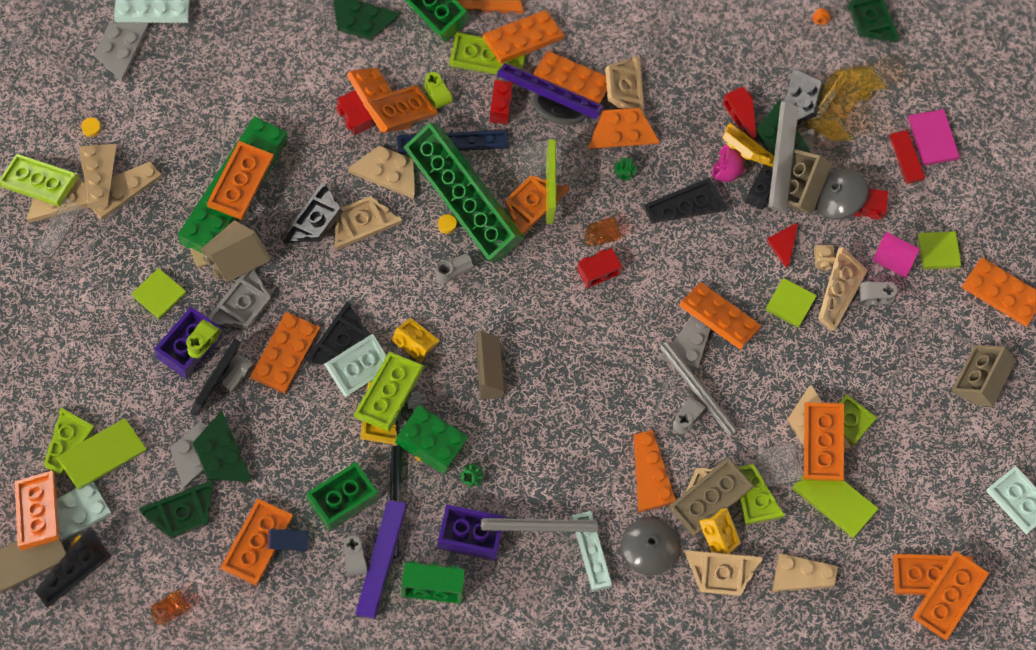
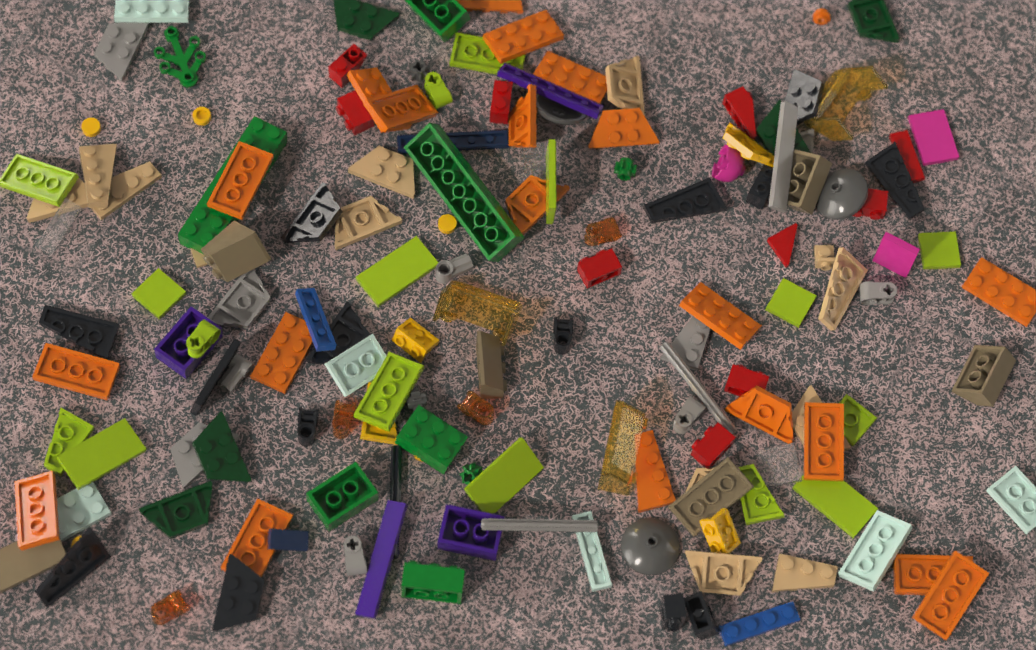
(76, 371): none -> orange plate
(85, 331): none -> black wing
(180, 58): none -> green plant
(201, 116): none -> yellow tile
(239, 596): none -> black wing
(307, 423): none -> black piece
(315, 319): none -> blue plate
(343, 416): none -> clear orange piece
(350, 60): none -> red slope
(397, 271): none -> lime tile
(418, 75): none -> dark grey gear
(474, 405): none -> clear orange piece
(479, 308): none -> clear yellow windscreen
(504, 477): none -> lime tile
(523, 121): none -> orange wing
(562, 332): none -> black piece
(622, 449): none -> clear yellow windscreen
(672, 612): none -> black brick
(701, 615): none -> black brick
(712, 445): none -> red brick
(743, 380): none -> red brick
(759, 623): none -> blue plate
(764, 412): none -> orange wing
(875, 550): none -> light aqua plate
(893, 176): none -> black wing

